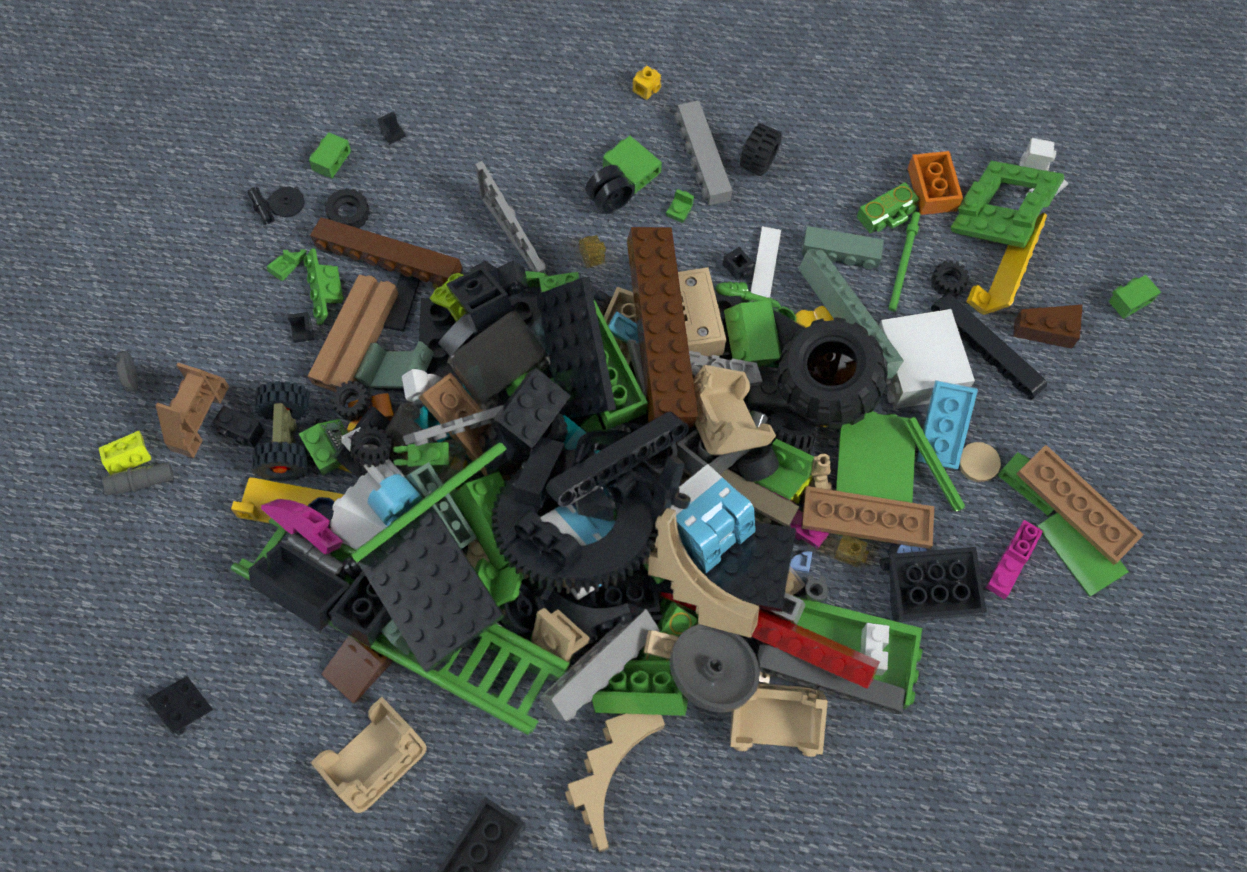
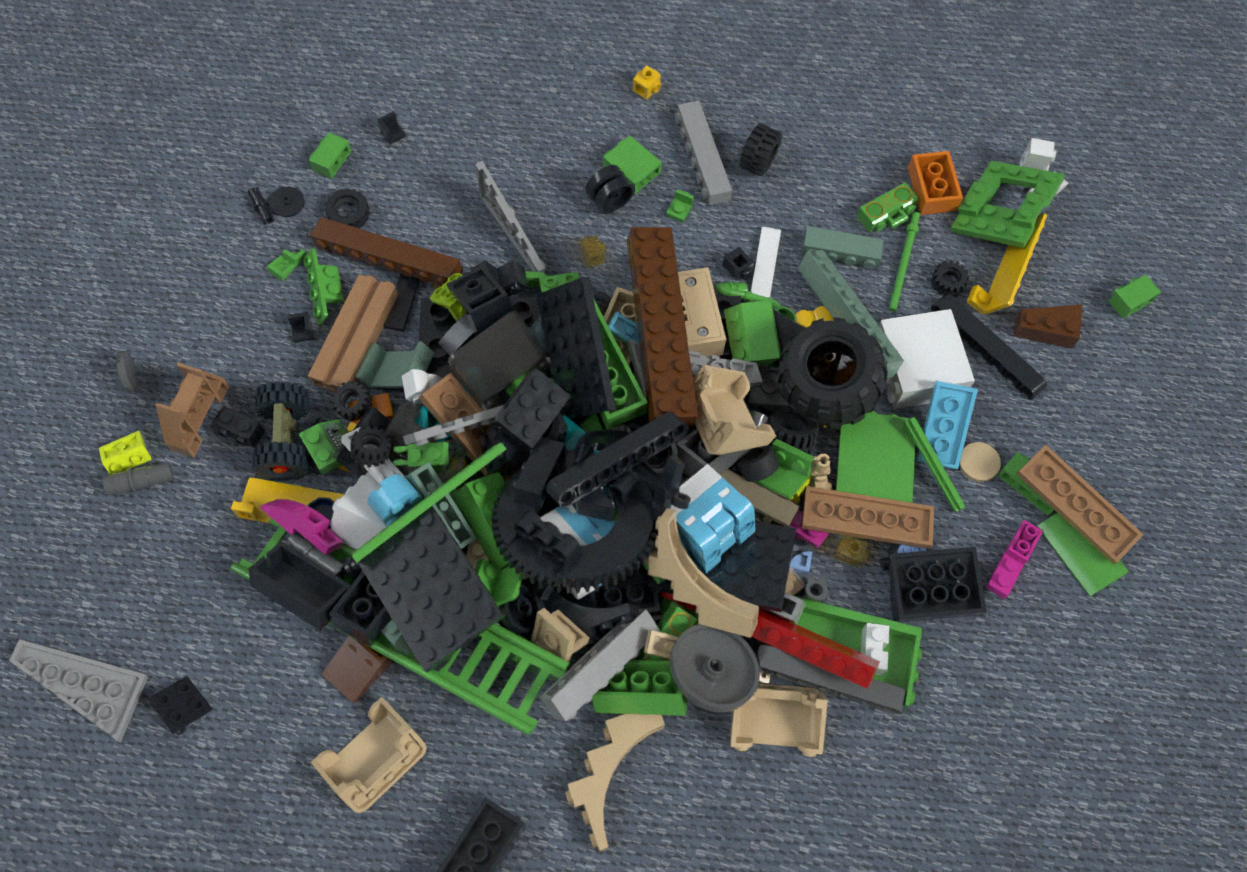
(91, 687): none -> light grey wing

